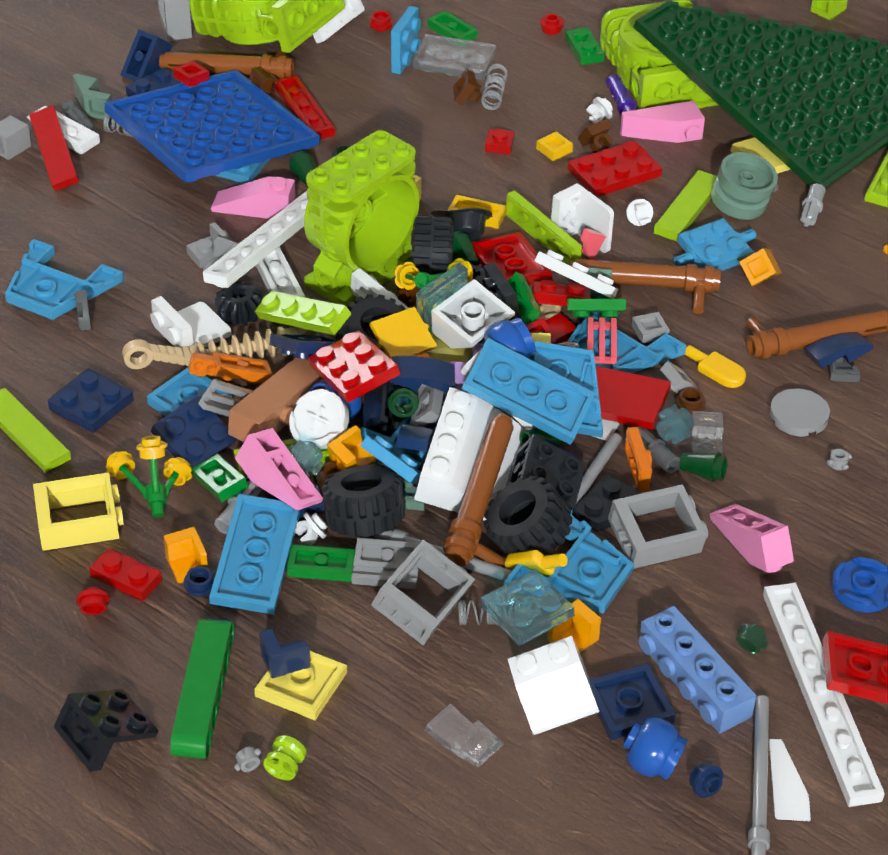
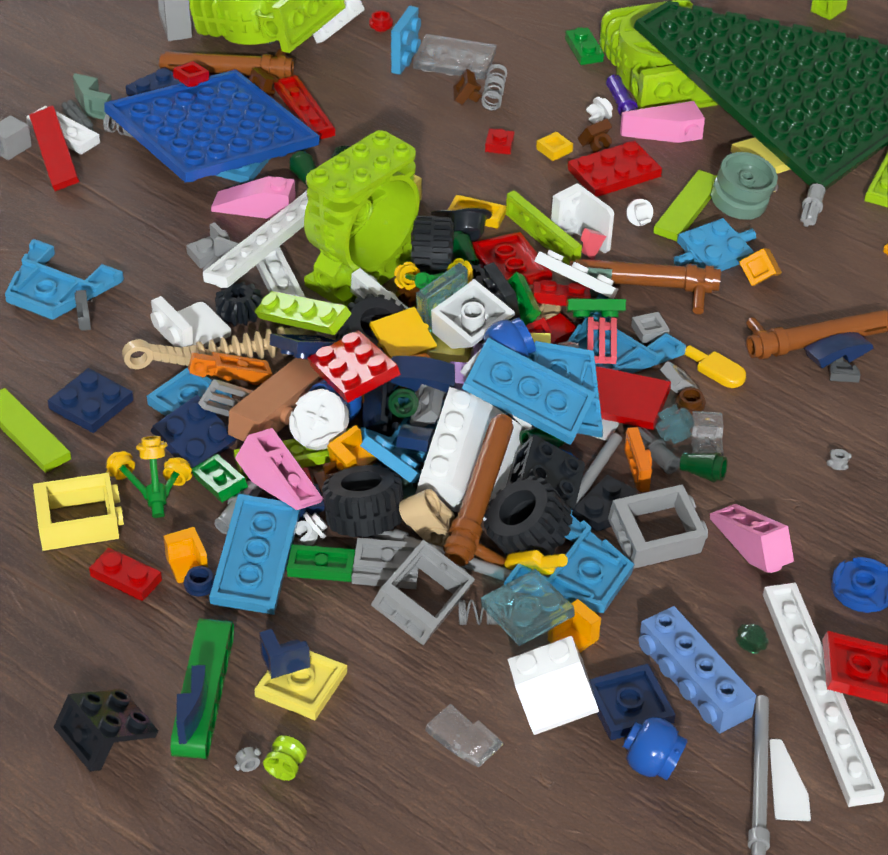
(93, 601): red plate -> none
(144, 55): dark blue slope -> none
(192, 705): none -> dark blue slope
(307, 456): clear light blue gear -> none
(427, 516): none -> tan piece
(451, 26): green plate -> none
(551, 24): red plate -> none
(706, 779): dark blue plate -> none
(799, 412): light grey tile -> none

